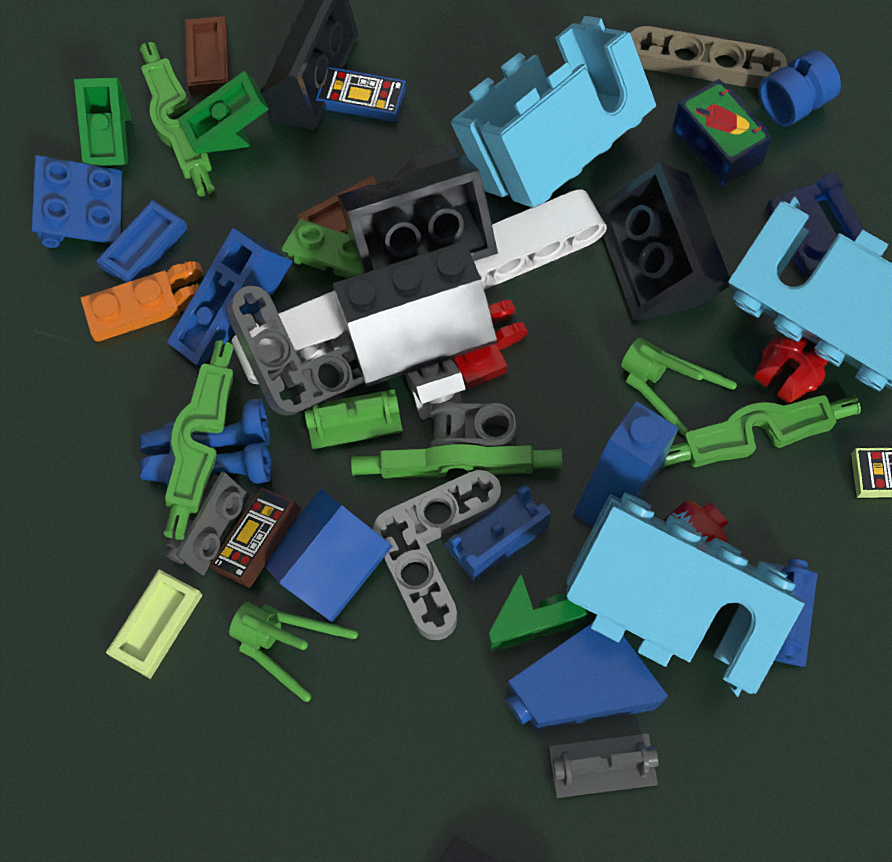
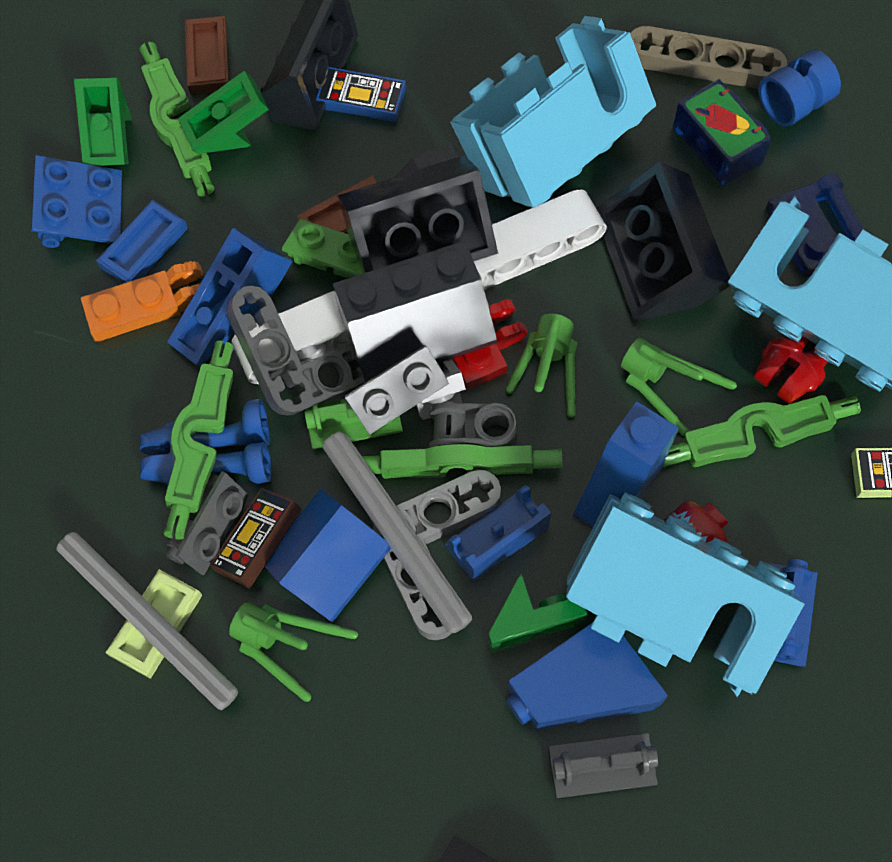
(147, 621): none -> light grey axle
(397, 389): none -> hinge
(397, 533): none -> light grey axle
(551, 343): none -> bright green plant

